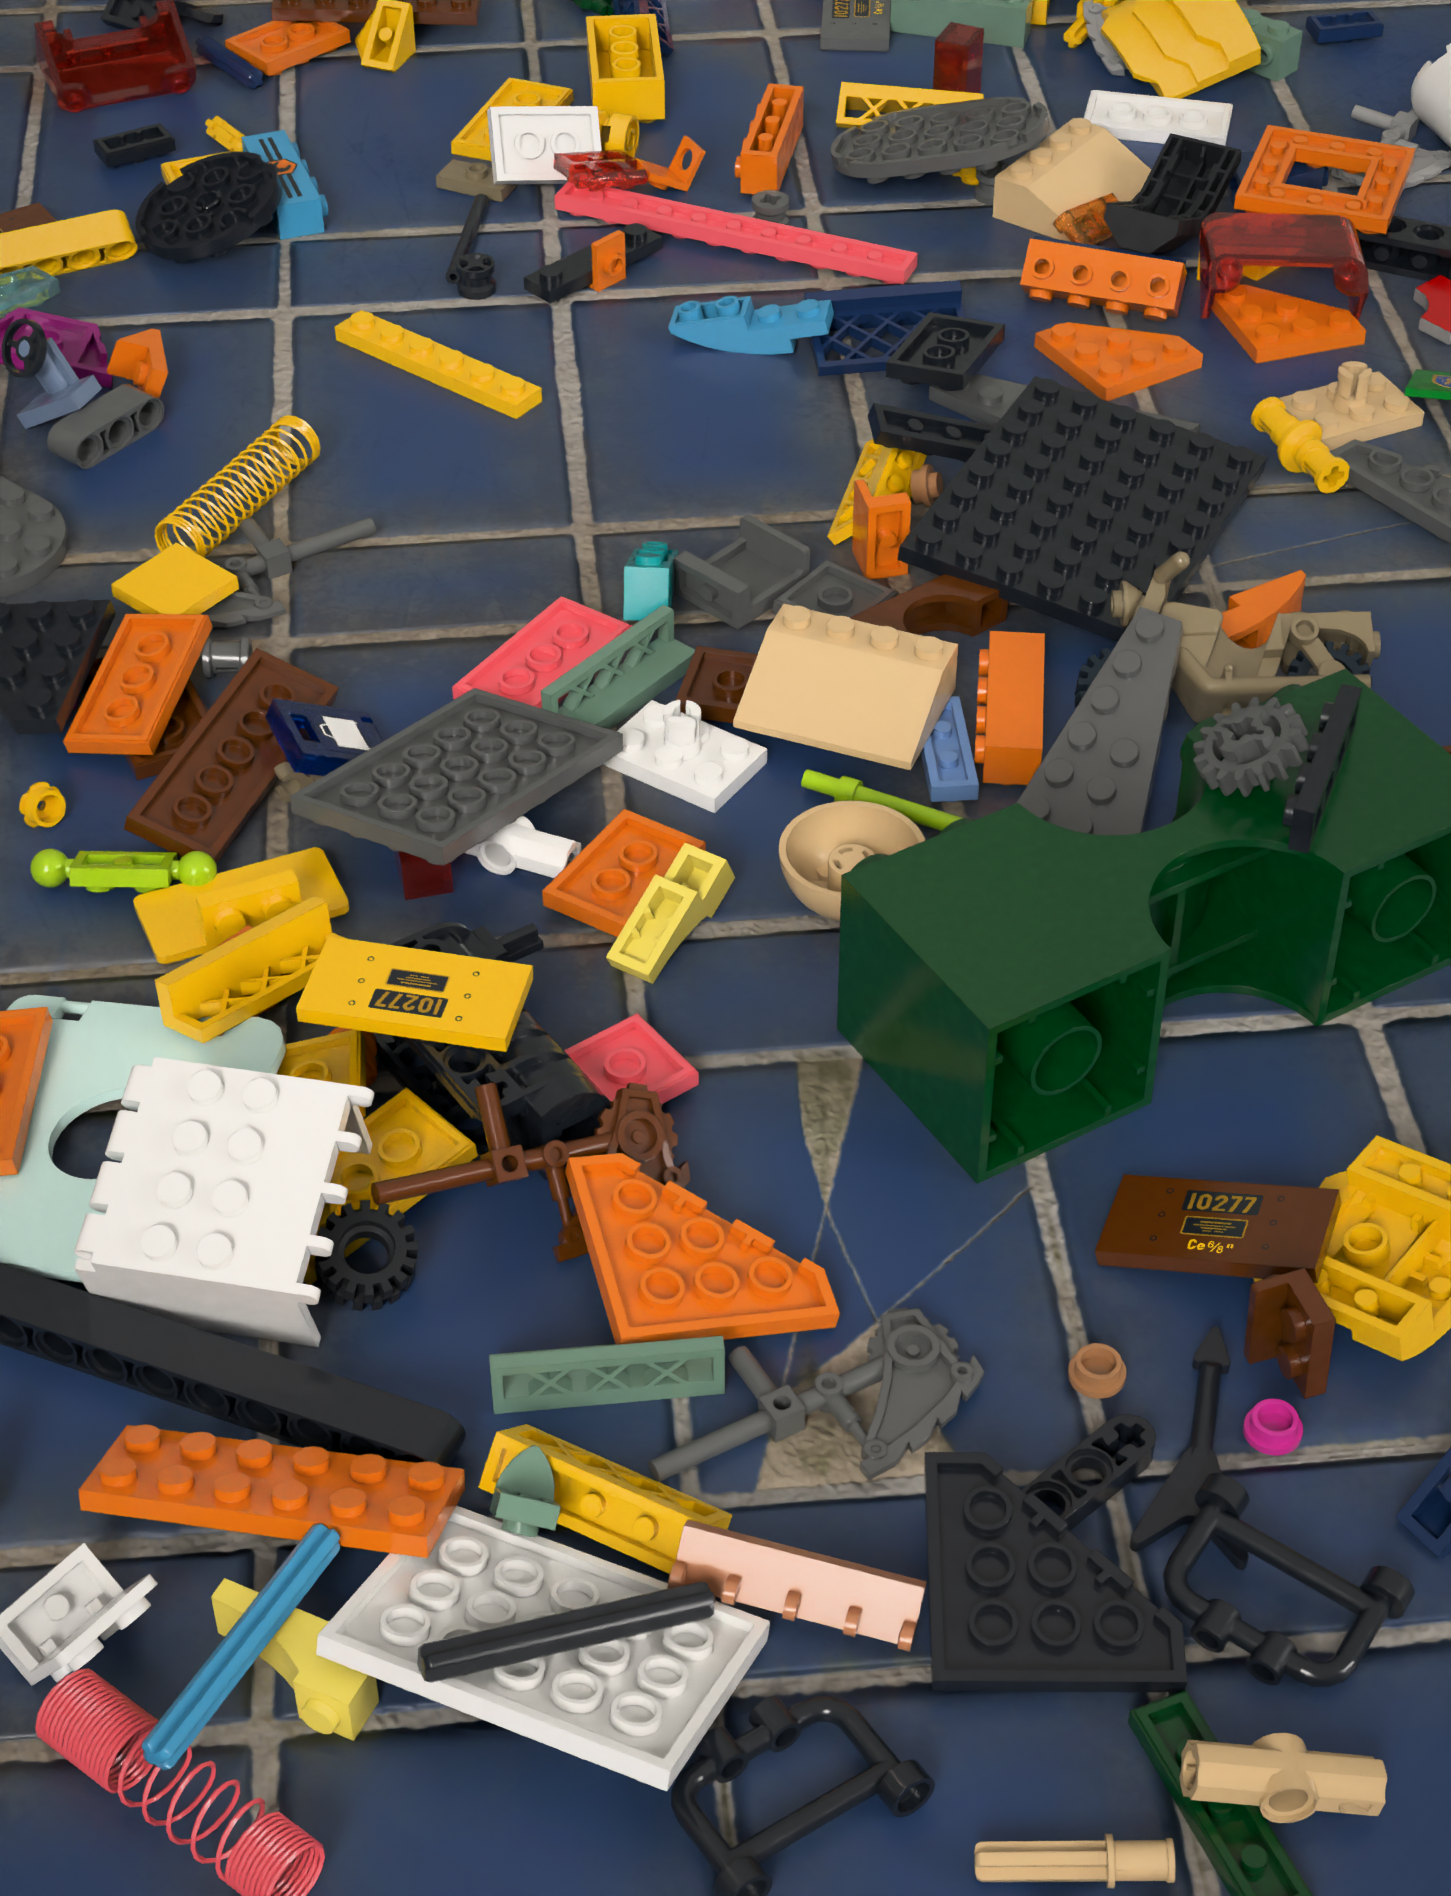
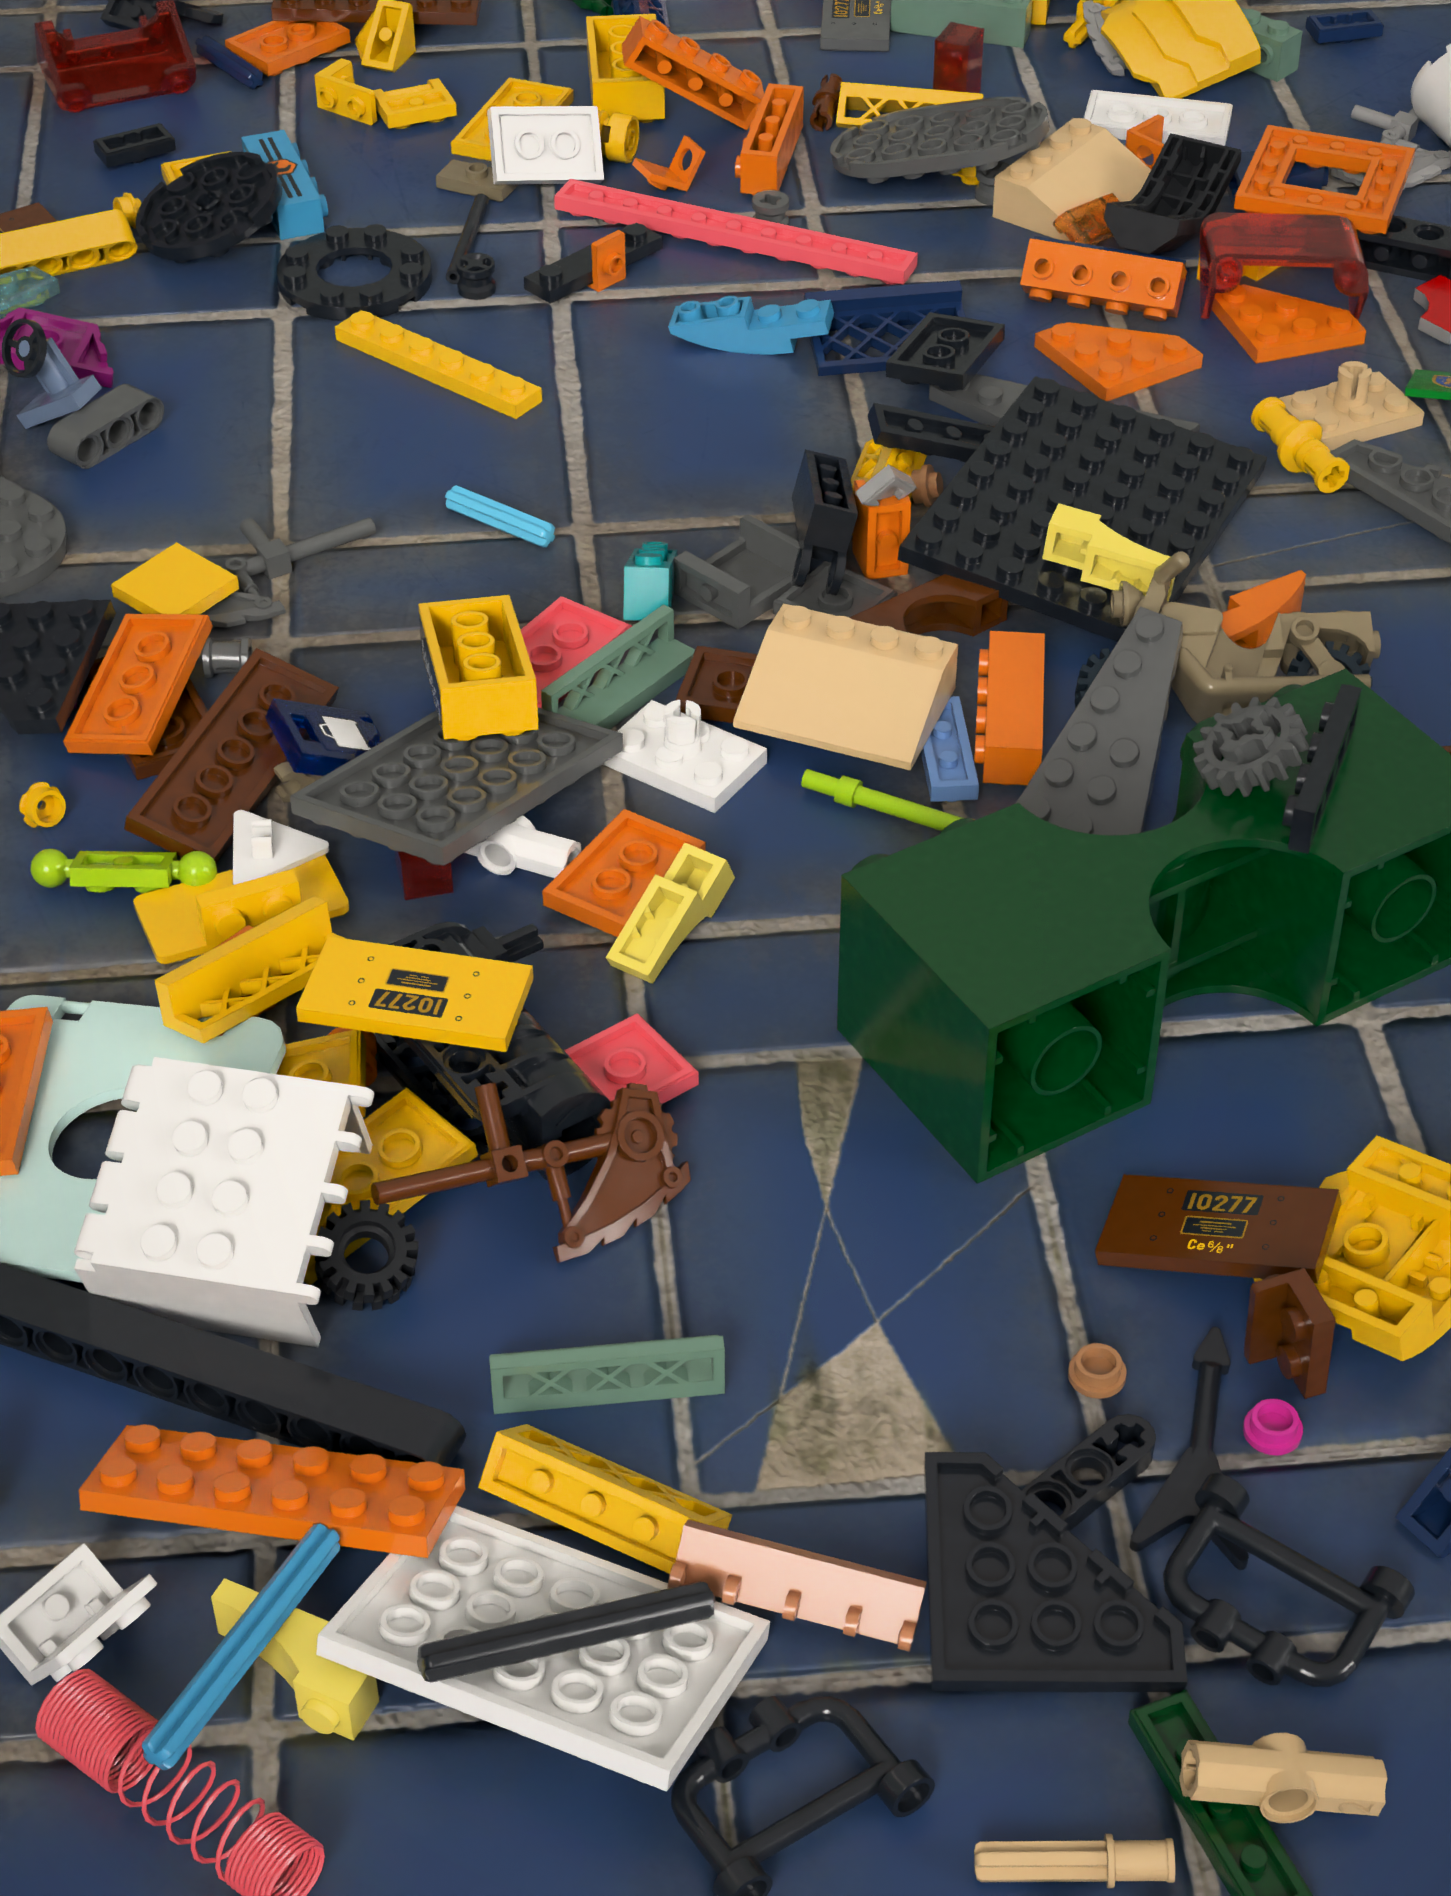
(129, 206): none -> yellow plate
(141, 360): orange slope -> none
(224, 134): yellow axle -> none
(269, 847): none -> white piece
(278, 445): yellow piece -> none
(340, 94): none -> yellow bracket
(407, 280): none -> black plate
(415, 104): none -> yellow plate
(478, 667): none -> yellow brick
(500, 516): none -> medium azure axle
(526, 1494): sand green plate -> none
(600, 169): clear red plate -> none
(682, 1270): orange plate -> none
(692, 72): none -> orange brick
(823, 516): none -> black hinge
(826, 102): none -> reddish brown pin
(834, 839): tan piece -> none
(884, 485): none -> light grey tile
(916, 1393): dark grey bar -> none
(1103, 555): none -> light yellow slope
(1146, 139): none -> orange bracket

